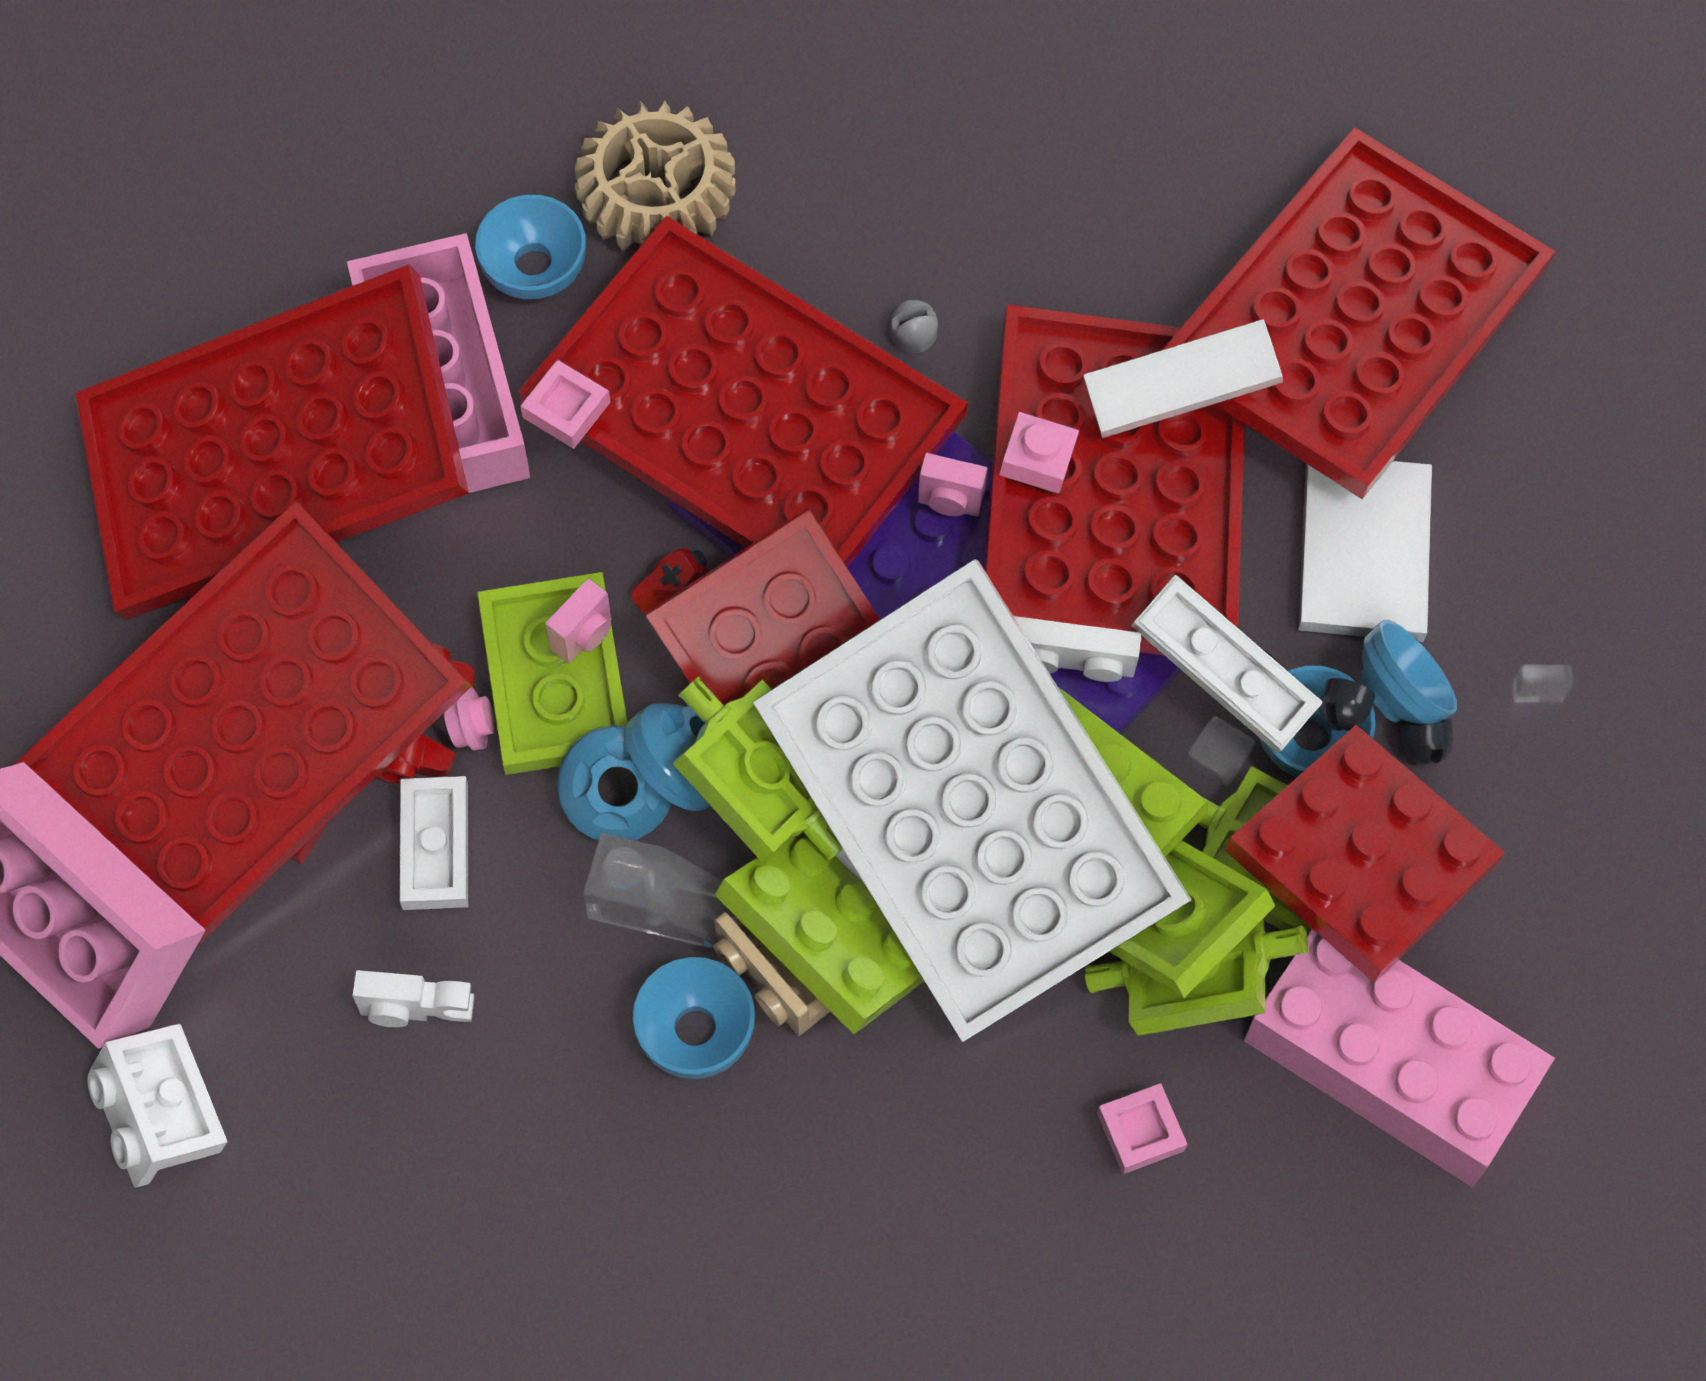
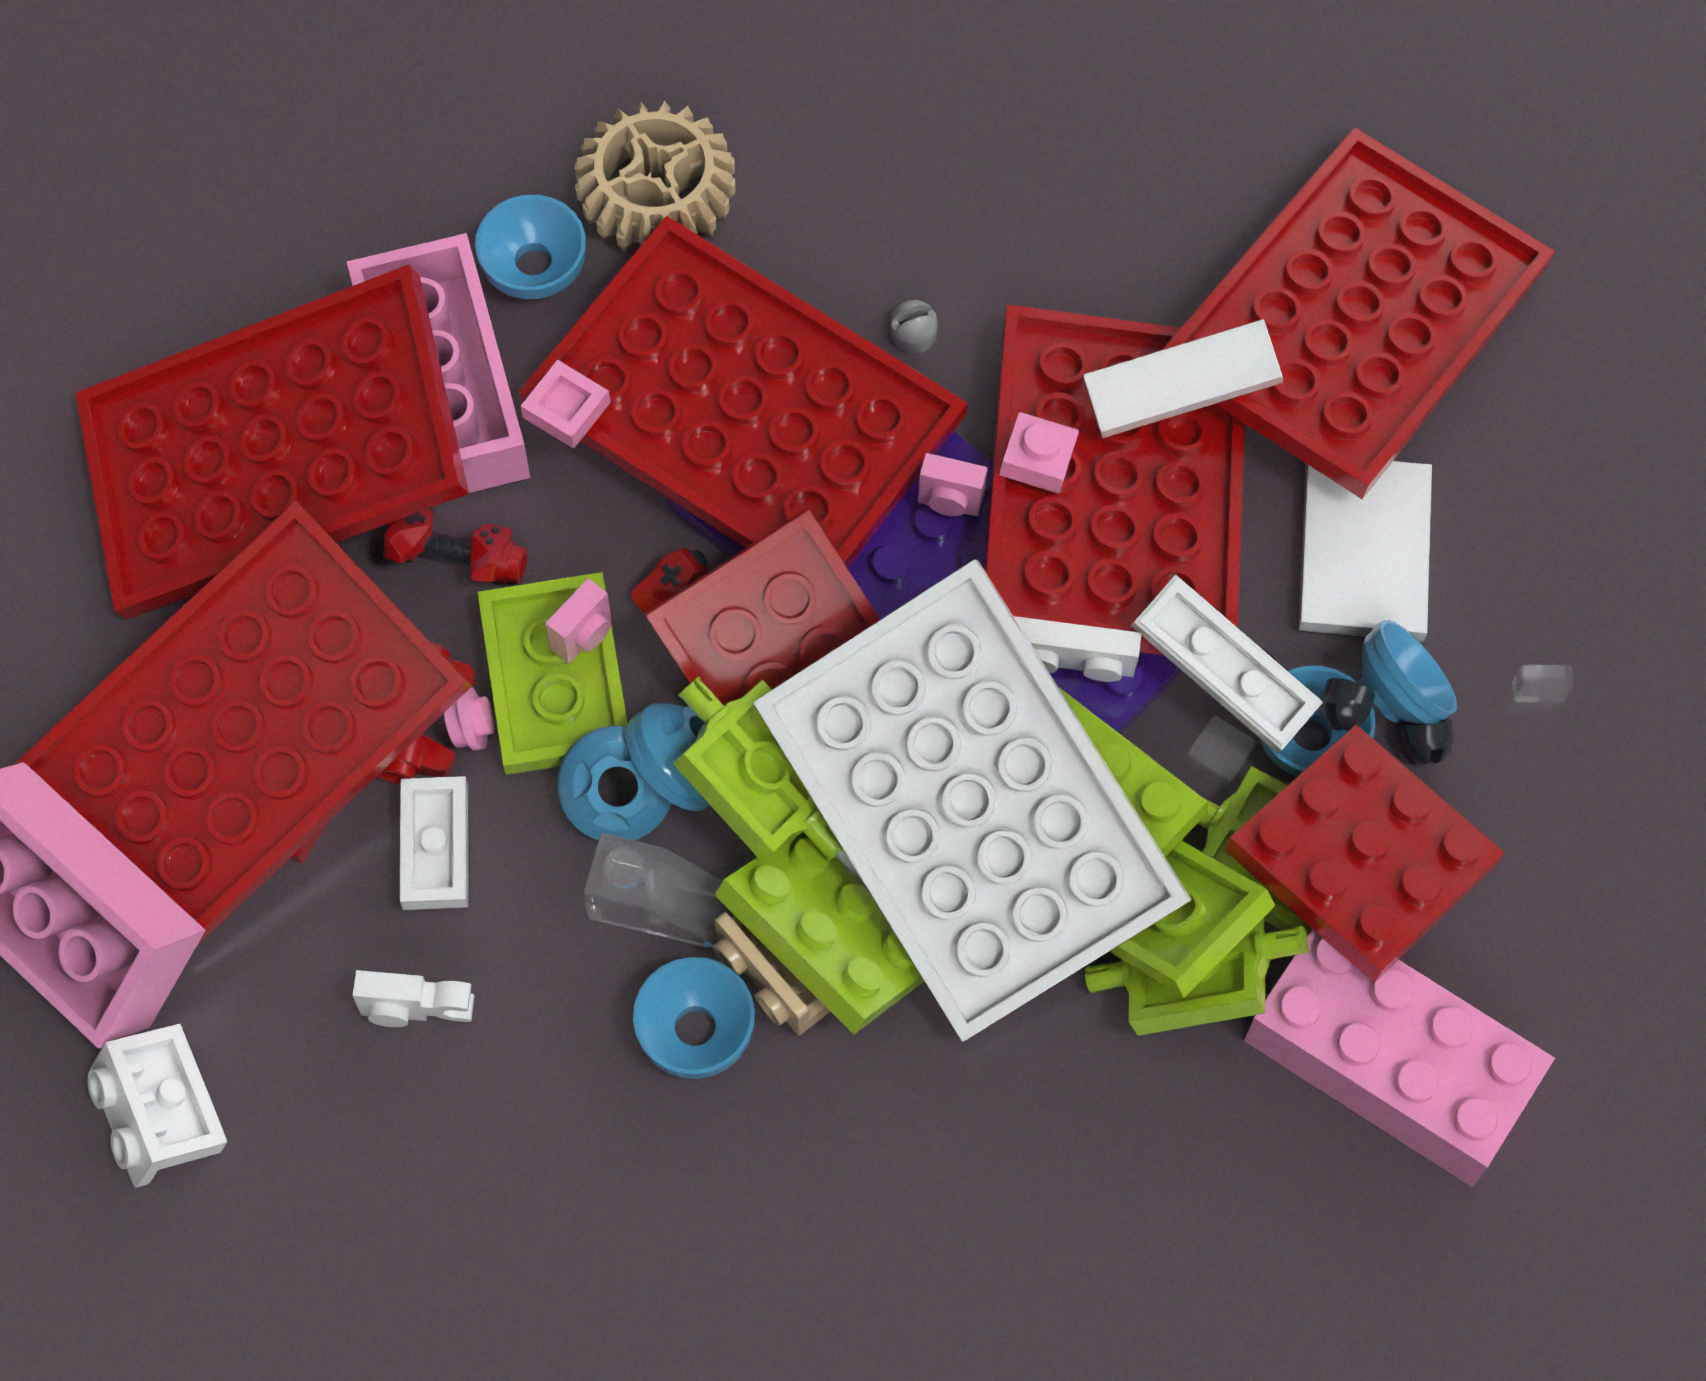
(489, 554): none -> red piece
(1141, 1128): bright pink plate -> none

